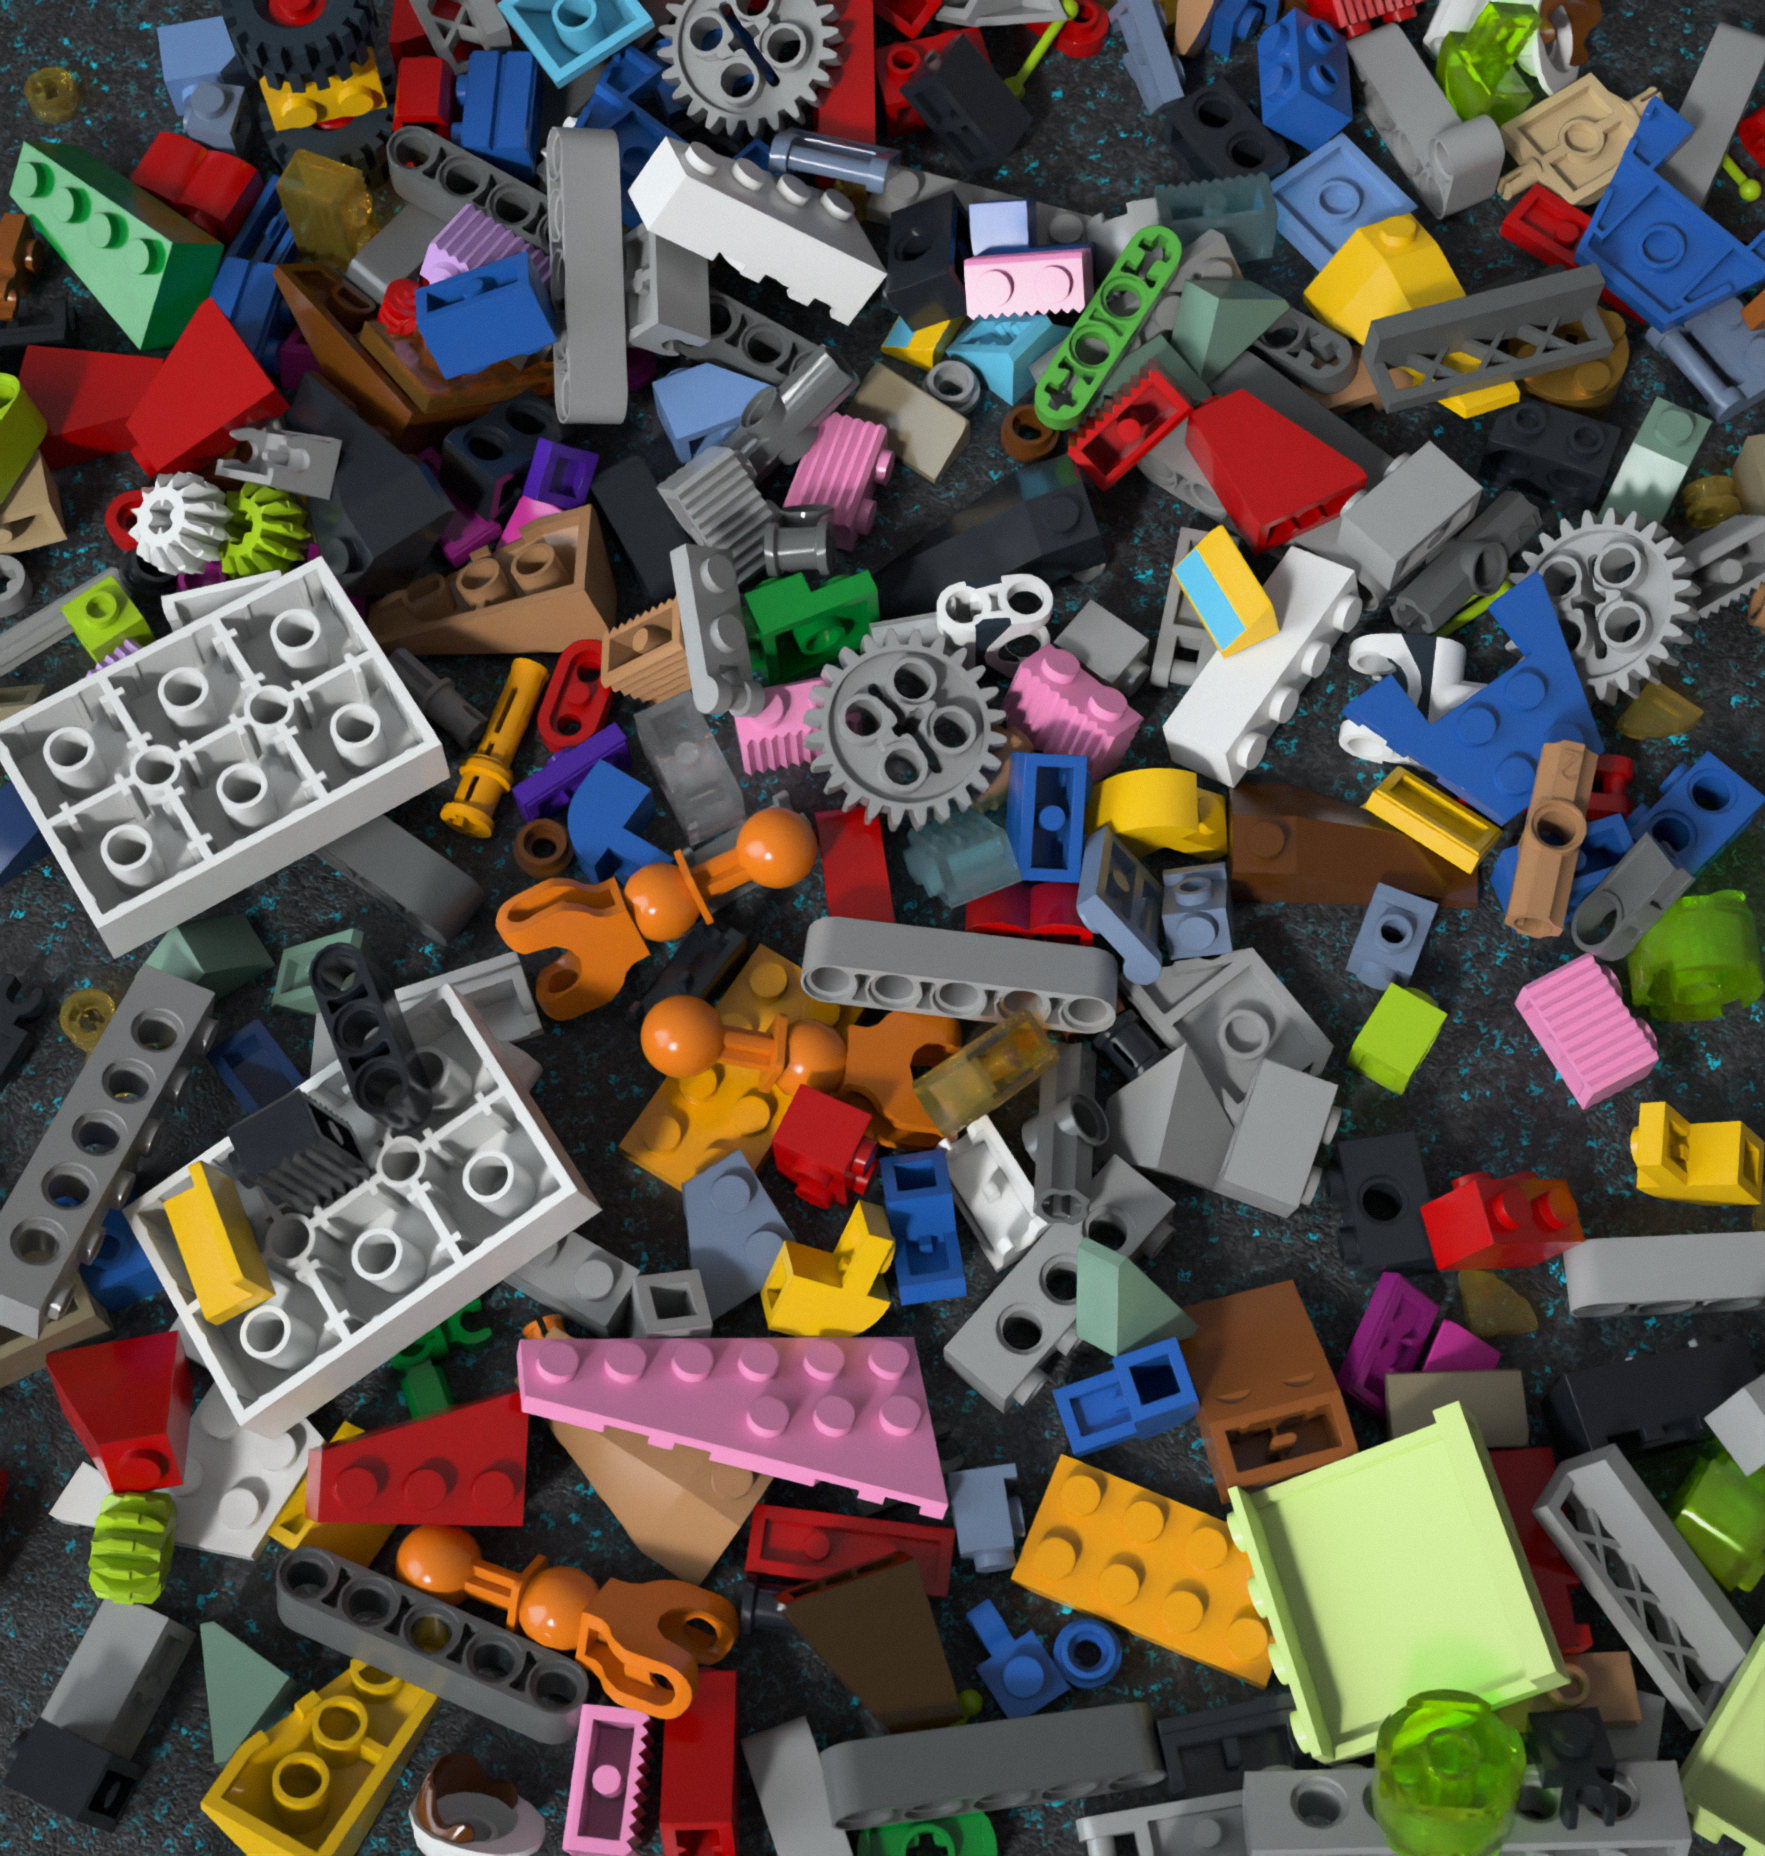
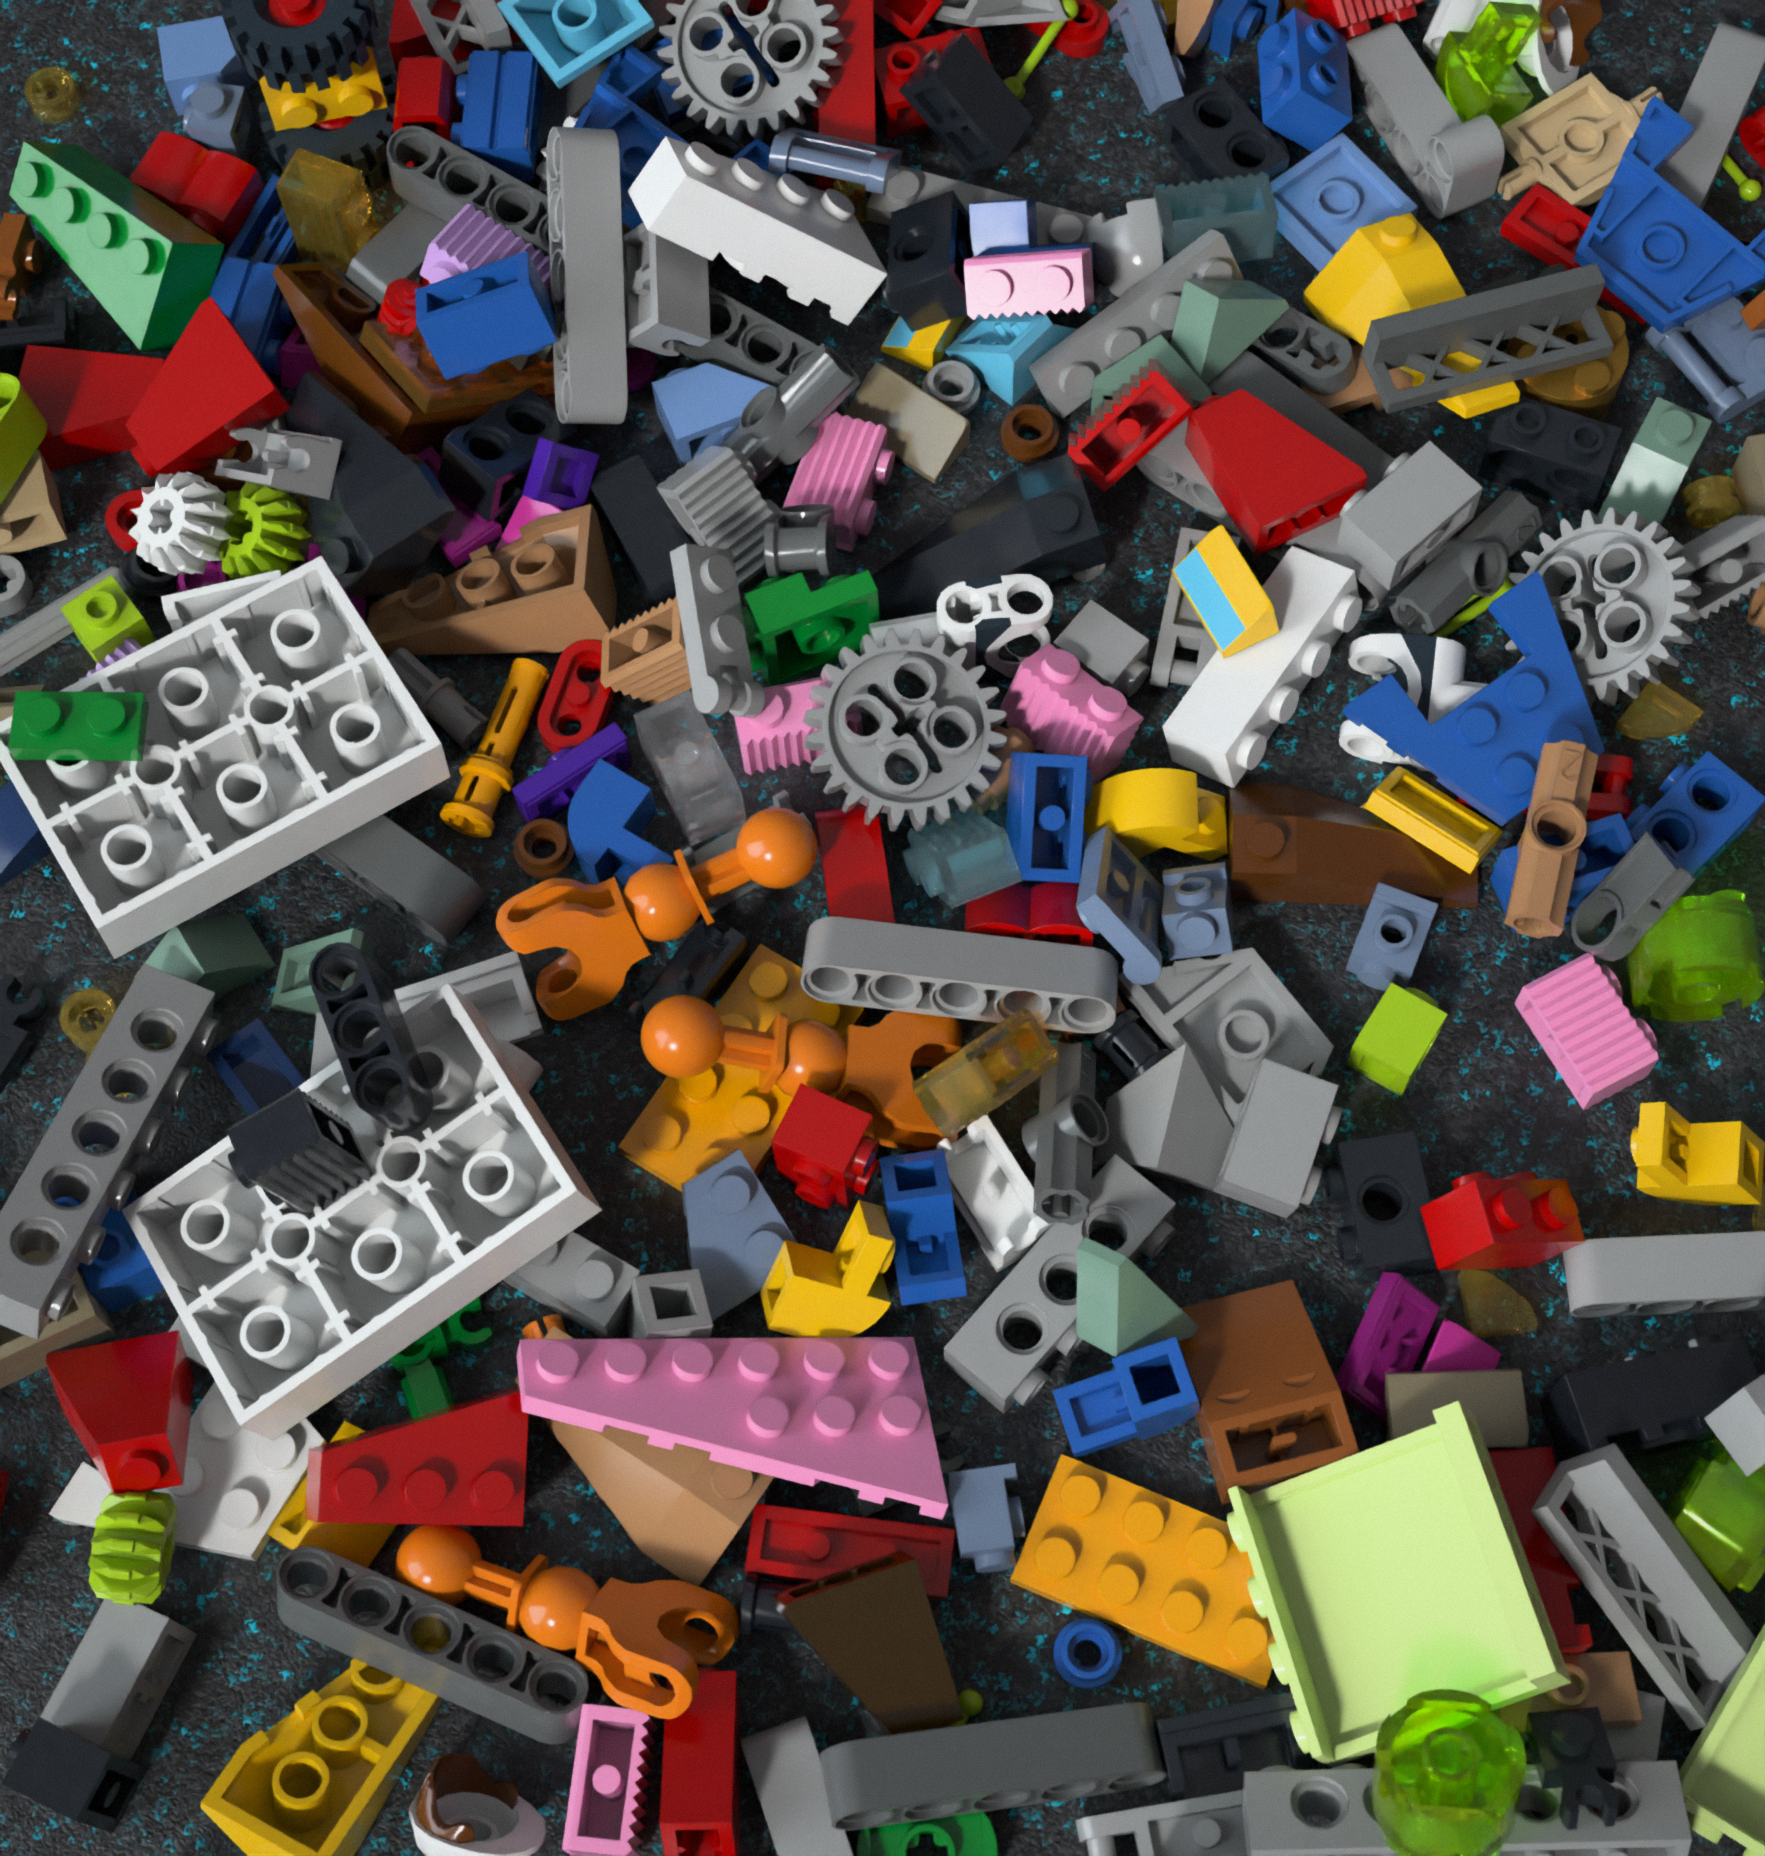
(78, 726): none -> green plate
(218, 1245): yellow panel -> none
(242, 1691): sand green slope -> none
(1018, 1671): blue plate -> none
(1111, 329): bright green beam -> none

